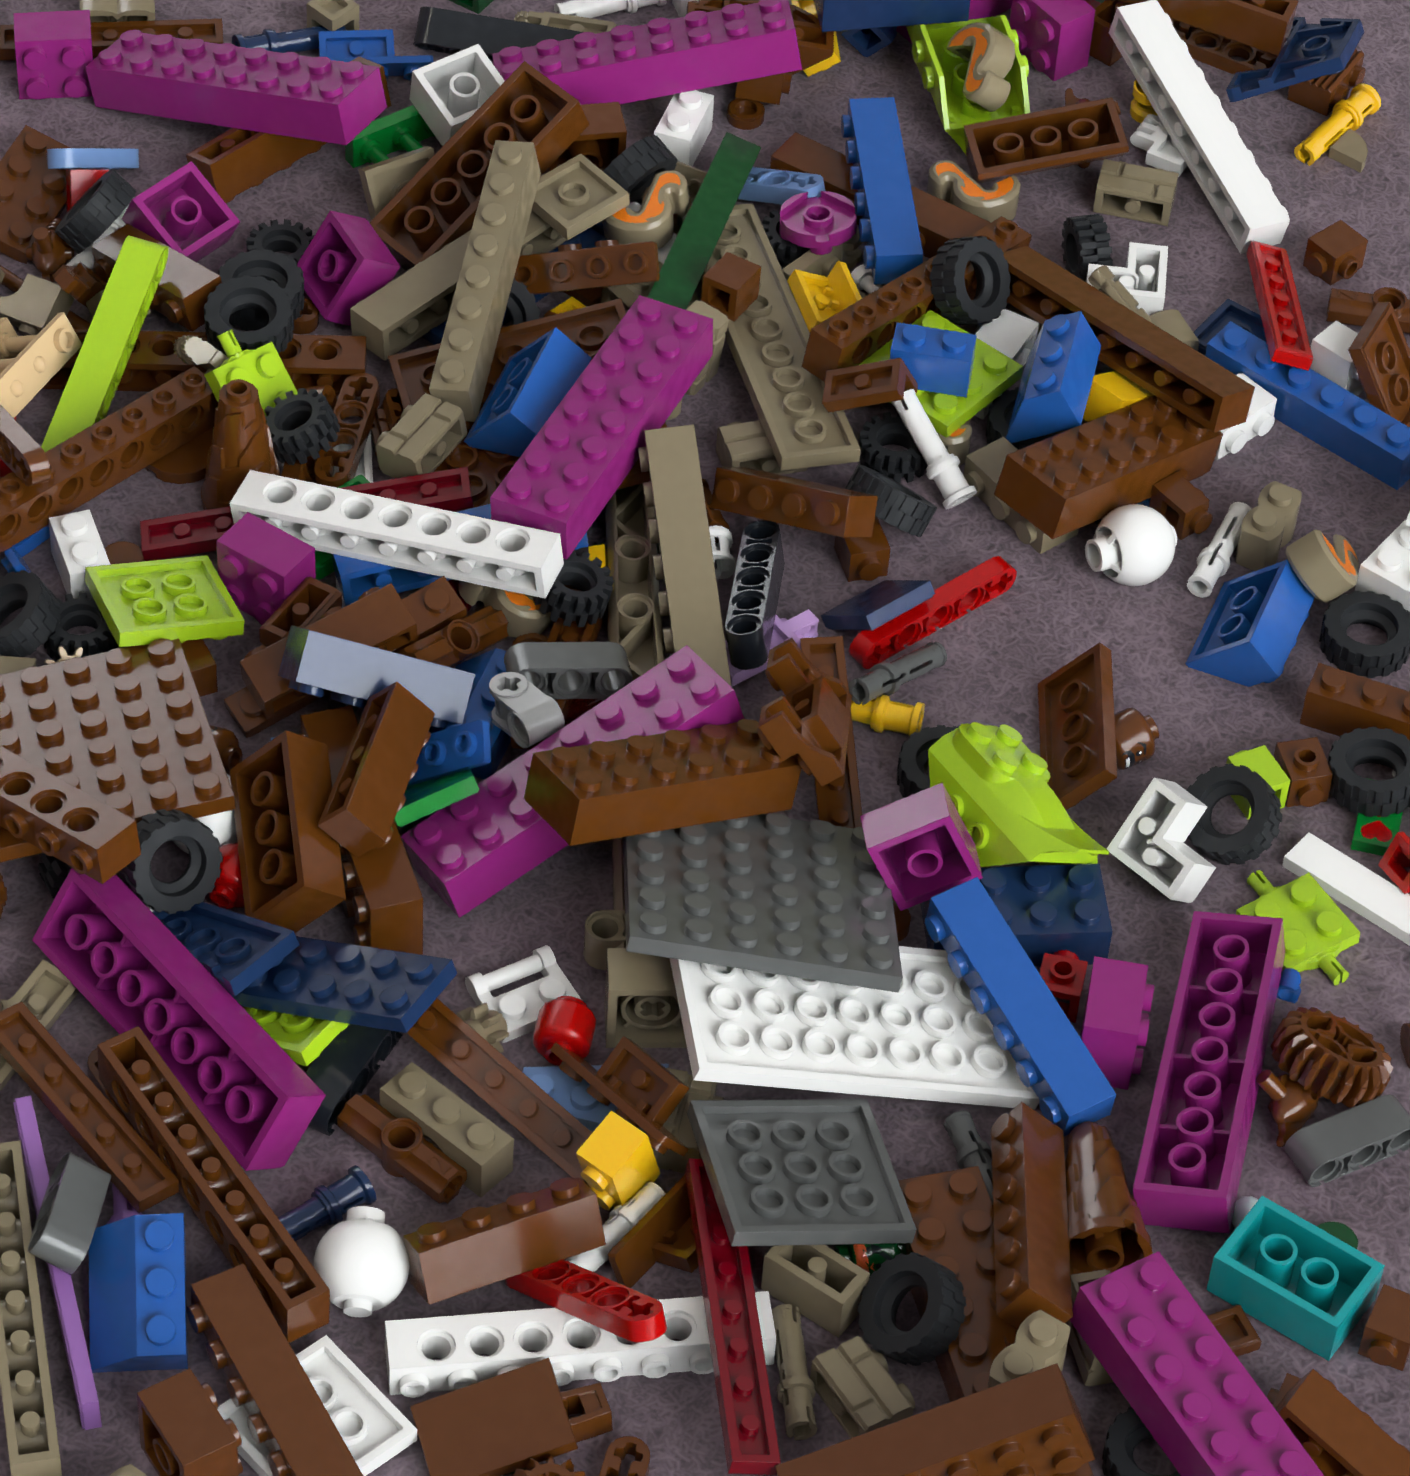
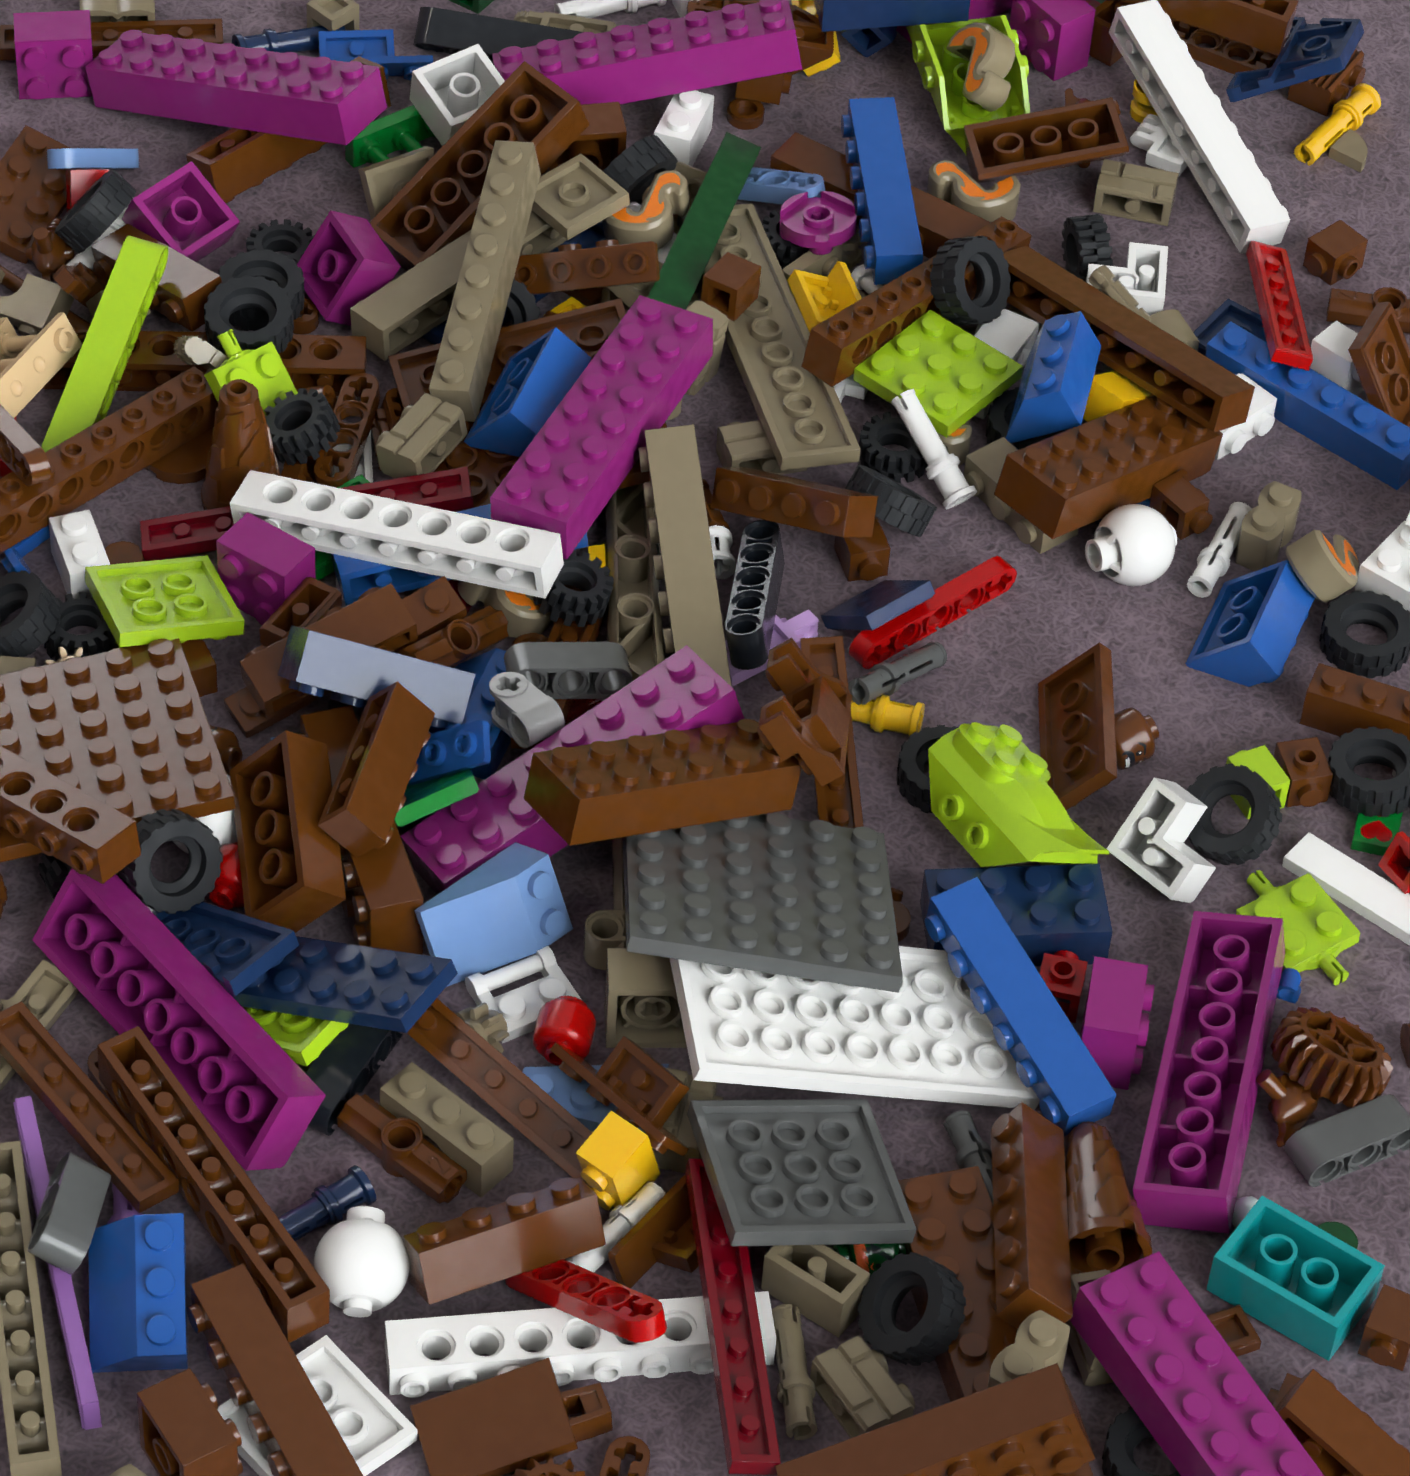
(496, 913): none -> medium blue slope
(867, 385): reddish brown panel -> none
(920, 846): magenta brick -> none
(936, 357): blue brick -> none

